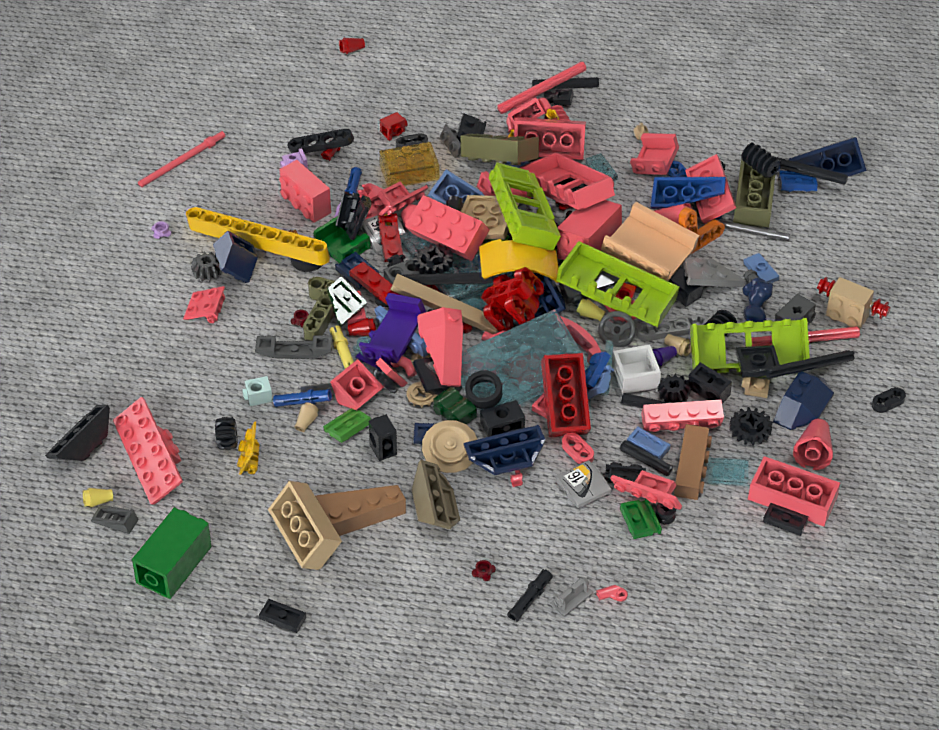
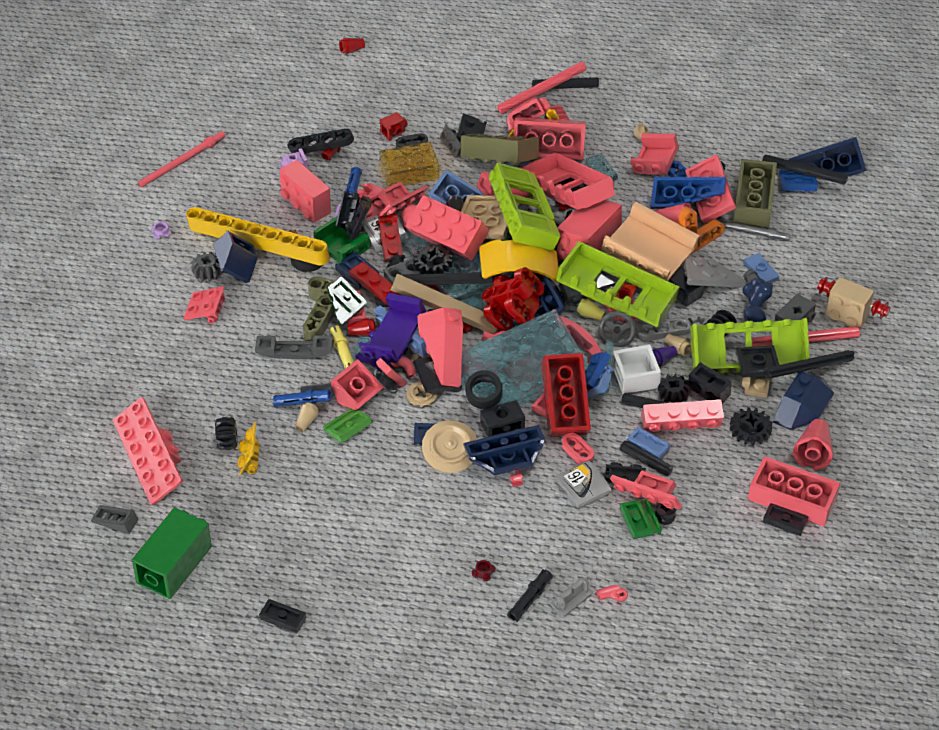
(83, 437): black wedge -> none
(94, 497): light yellow cone -> none
(257, 391): light aqua brick -> none
(299, 317): dark red plate -> none
(304, 525): tan brick -> none
(362, 508): medium nougat wedge -> none
(382, 437): black brick -> none
(434, 496): dark tan wedge -> none
(454, 406): dark green brick -> none
(560, 97): black plate -> none
(691, 462): medium nougat brick -> none
(728, 471): clear light blue plate -> none
(760, 160): black piece -> none
(889, 401): black beam -> none

